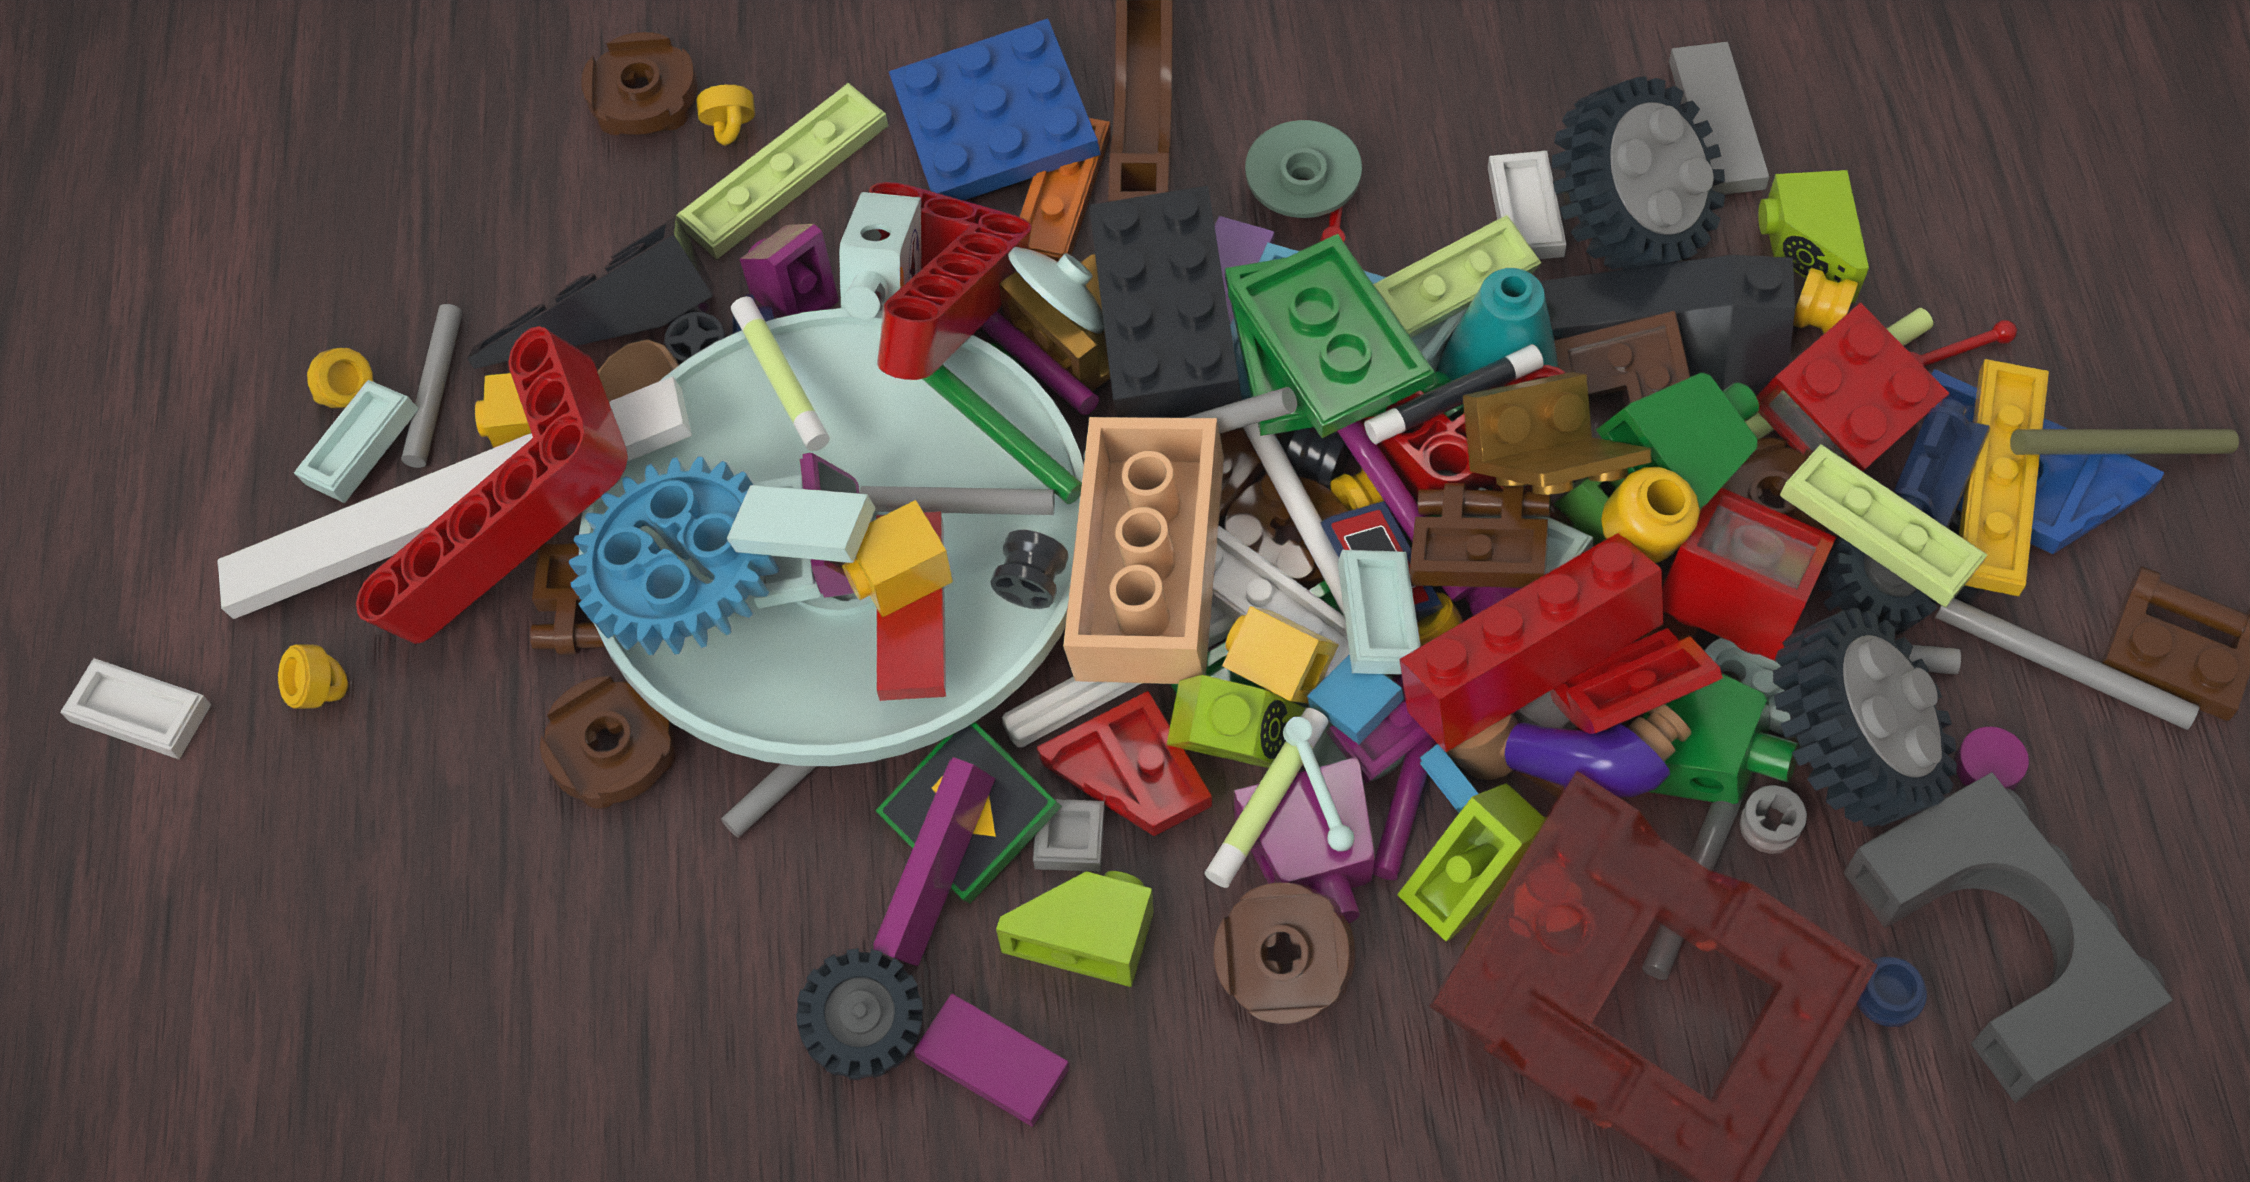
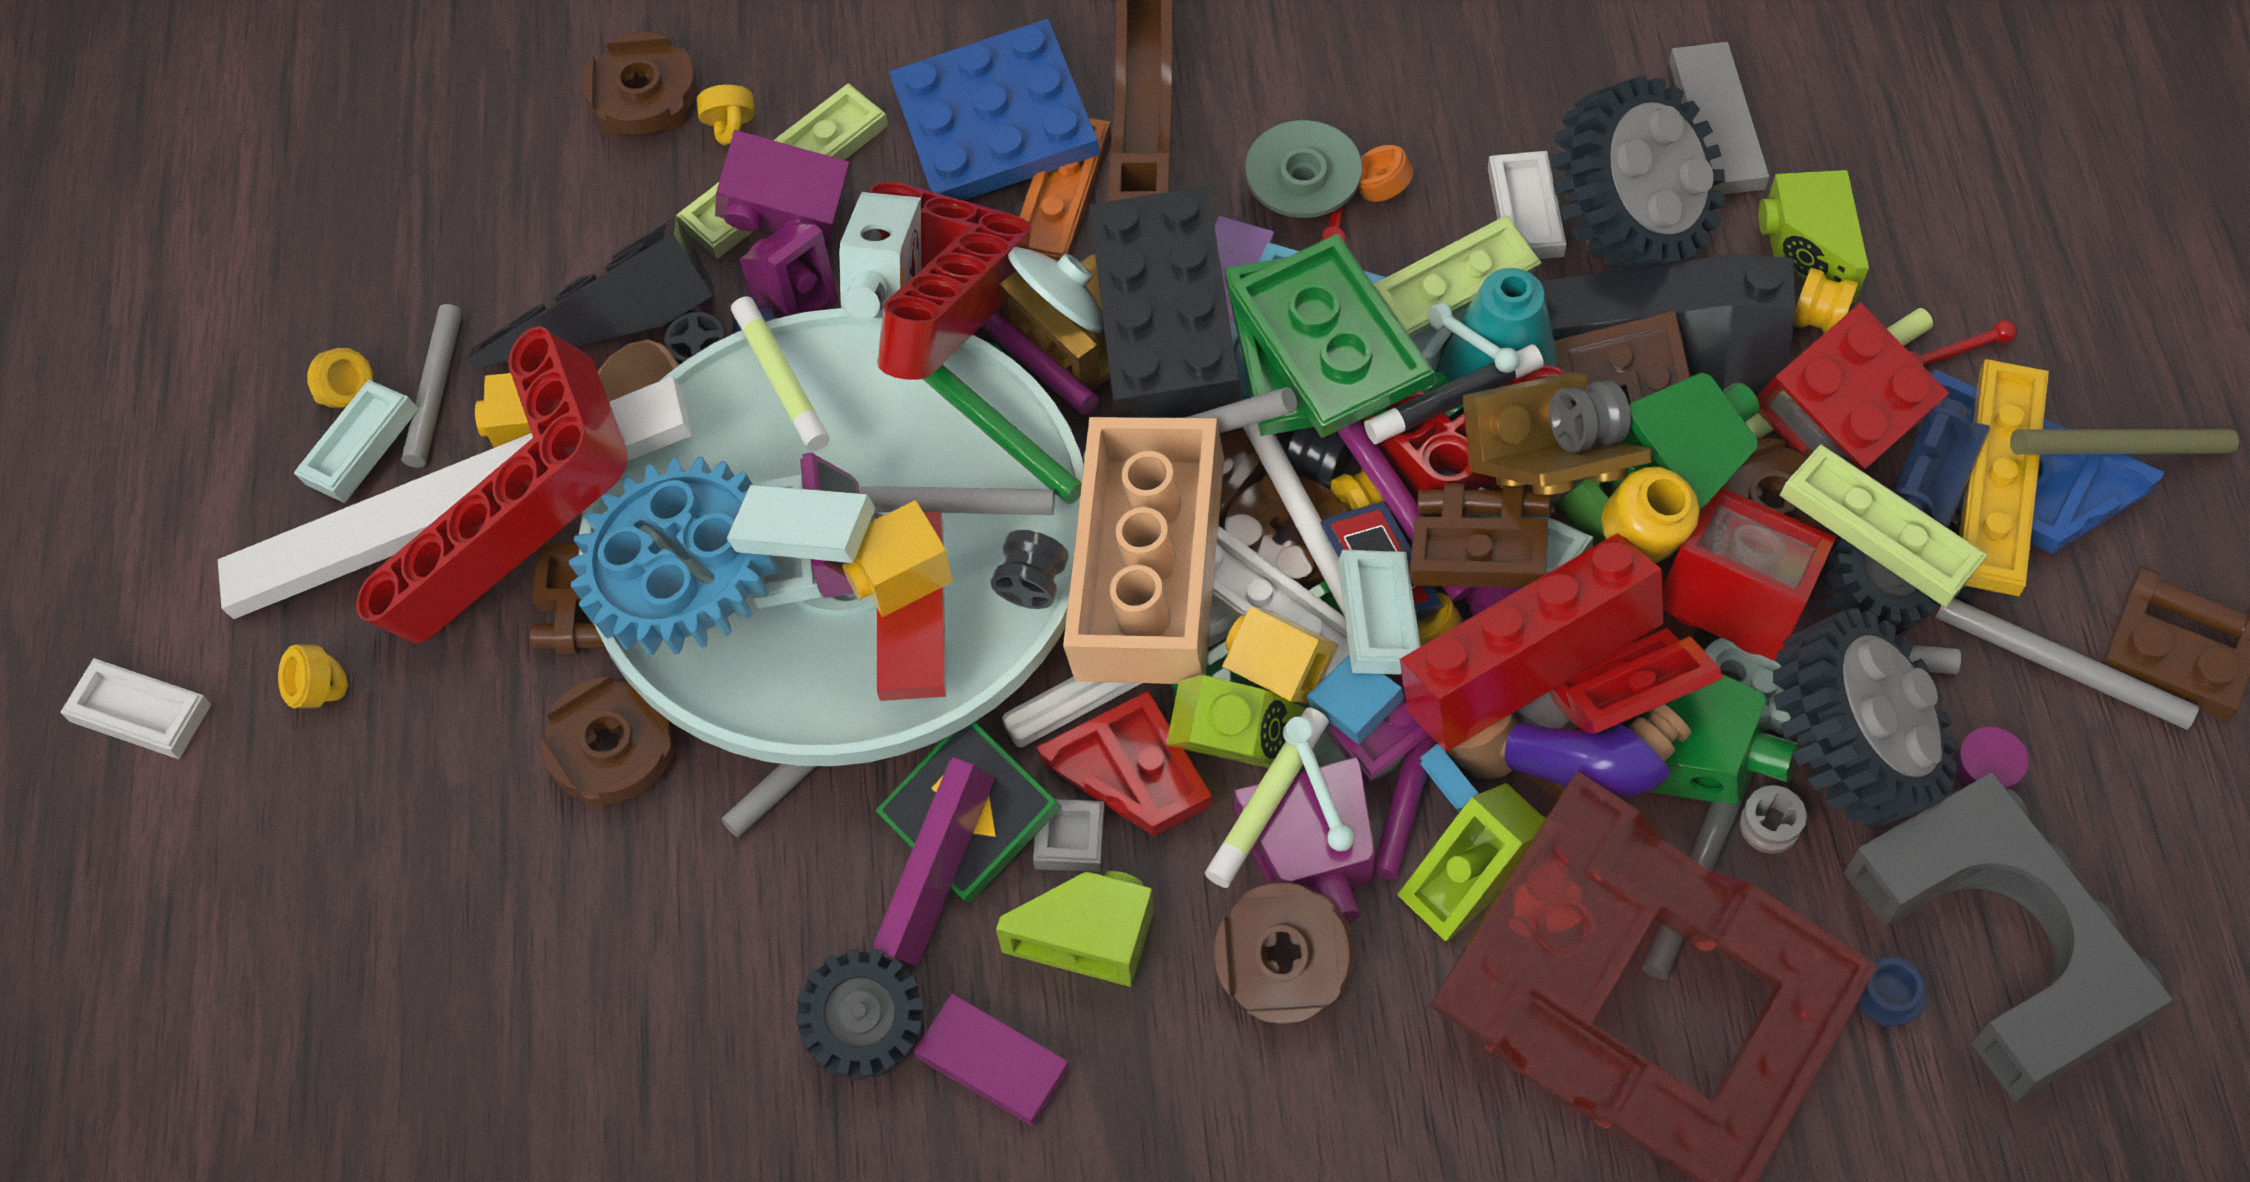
(778, 186): none -> magenta brick
(1384, 173): none -> orange tile
(1441, 316): none -> light aqua hinge
(1589, 415): none -> dark grey wheel

